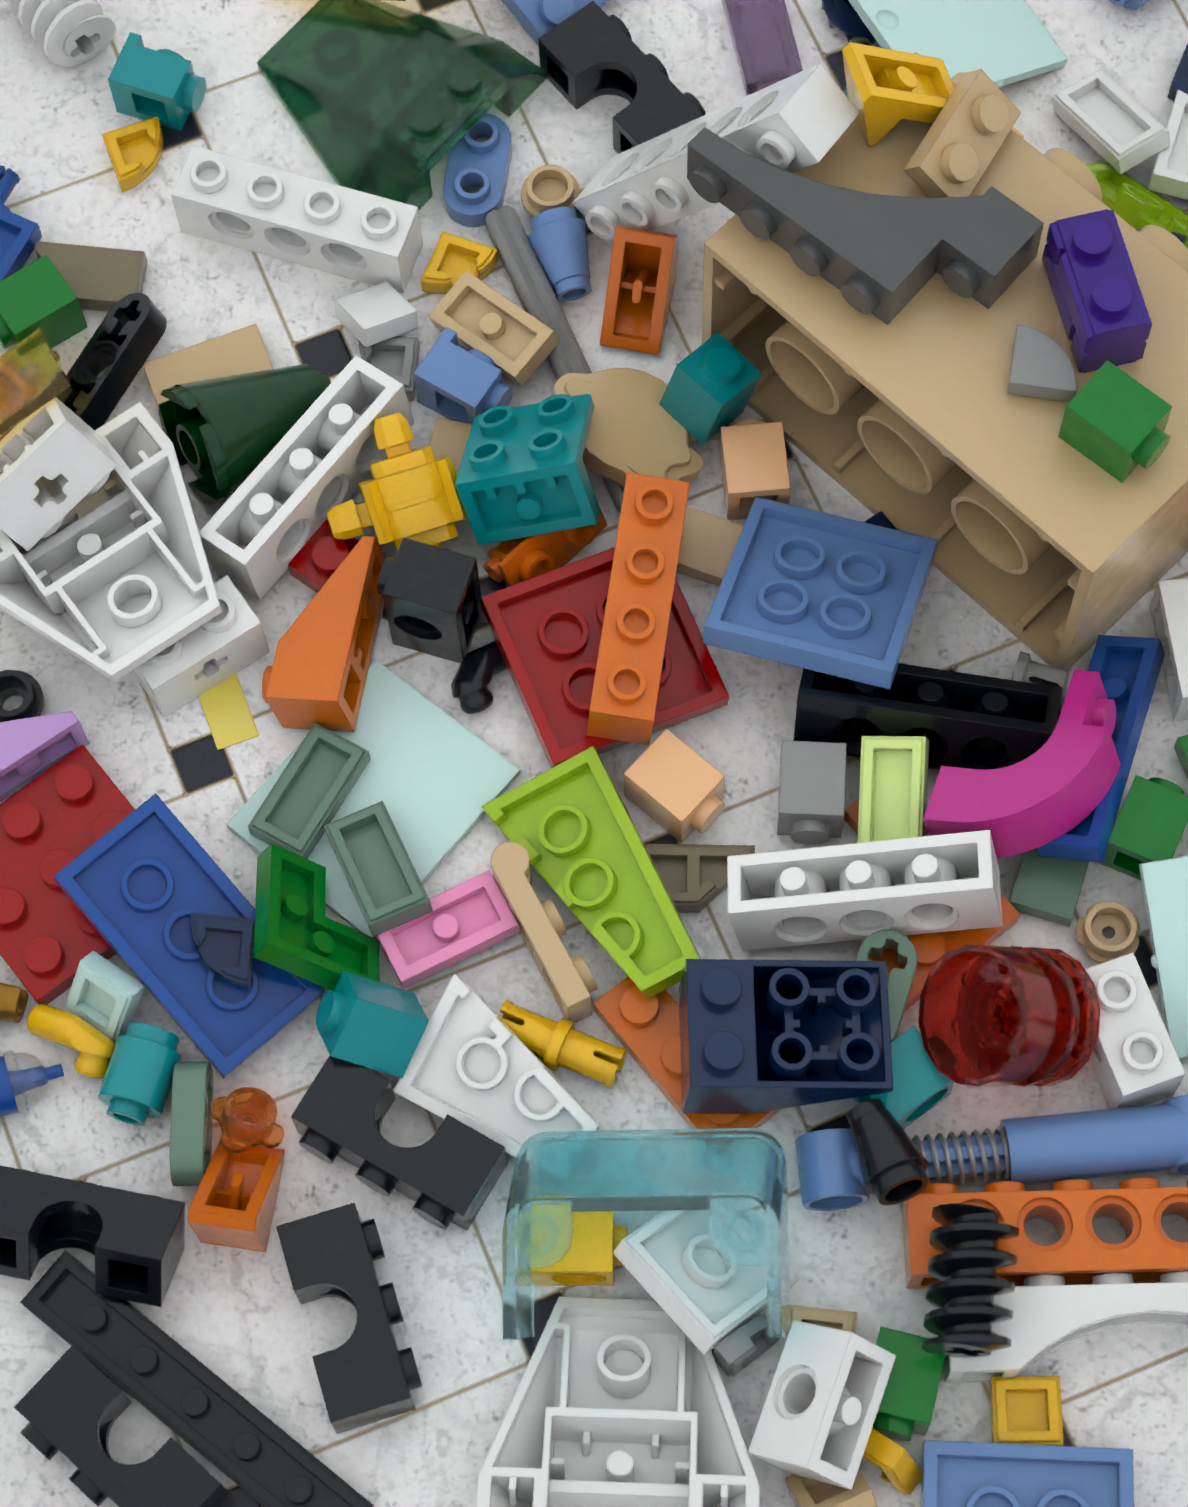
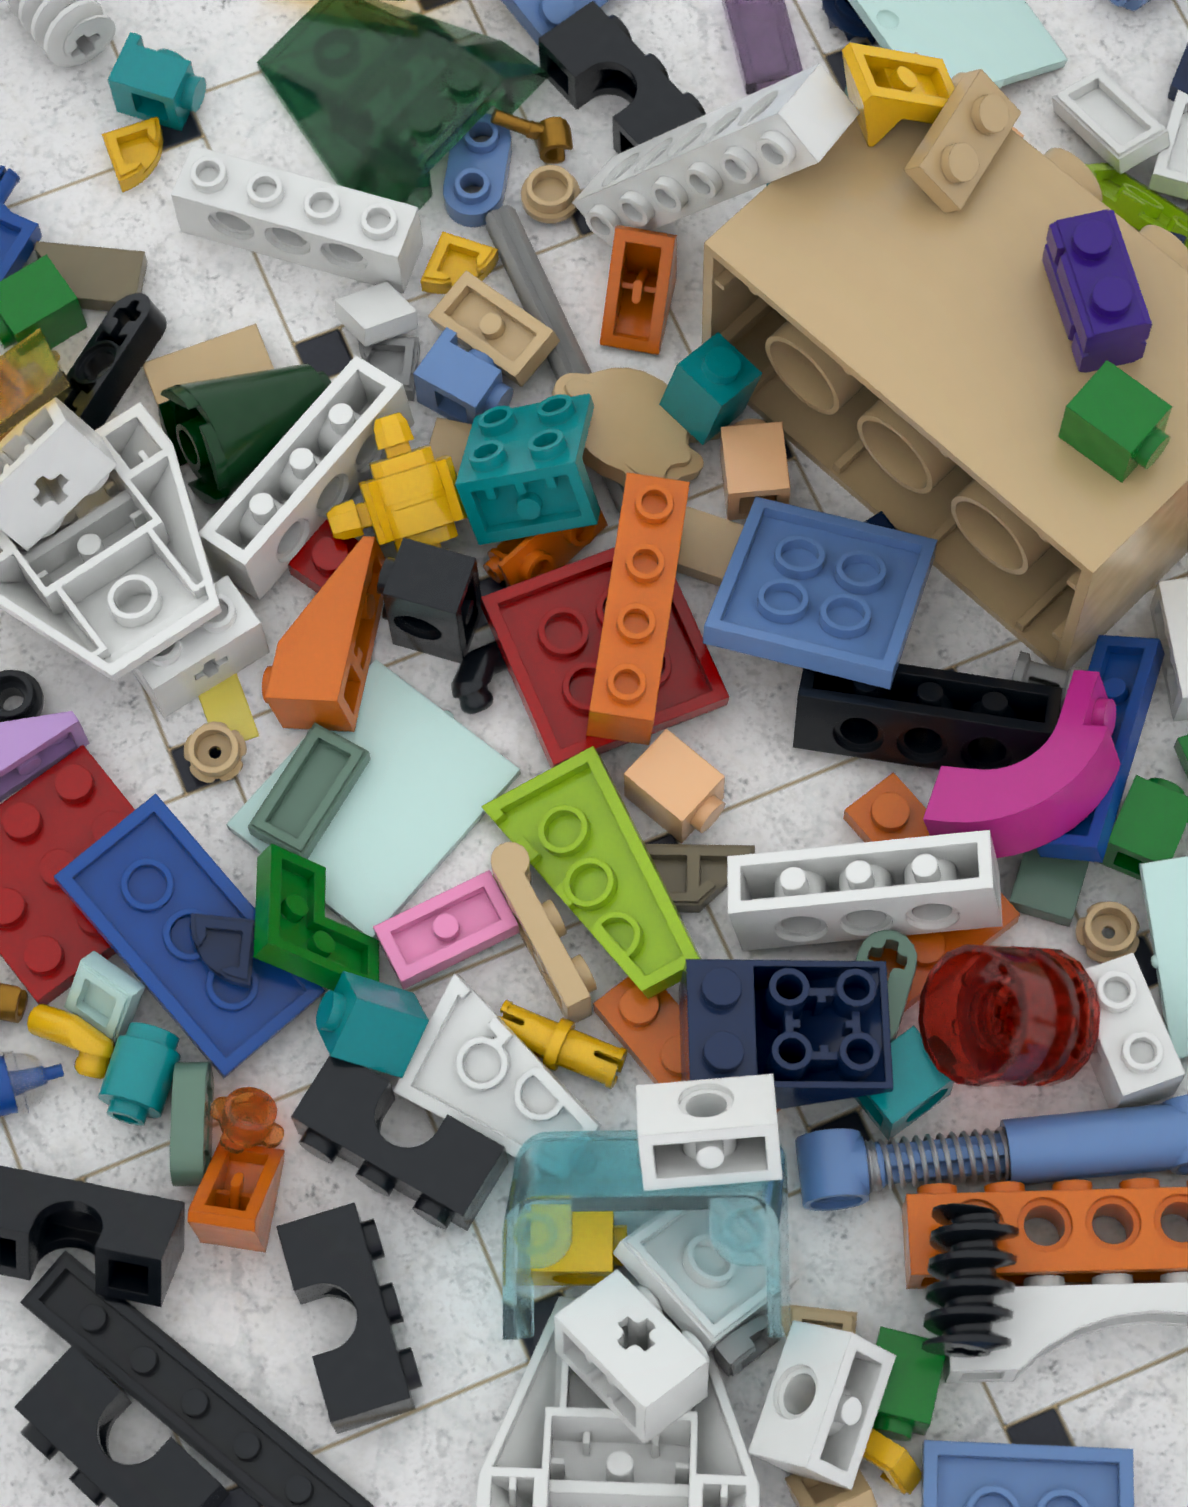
(211, 736): none -> tan plate
(378, 868): sand green tile -> none
(551, 134): none -> pearl gold hand
(563, 251): medium blue cone -> none
(632, 1355): none -> white brick
(708, 1132): none -> white brick
(811, 790): light grey brick -> none
(867, 243): dark grey arch -> none
(886, 1154): black cone -> none
(892, 787): yellowish green tile -> none
(1026, 1410): yellow tile -> none
(1040, 367): light grey tile -> none

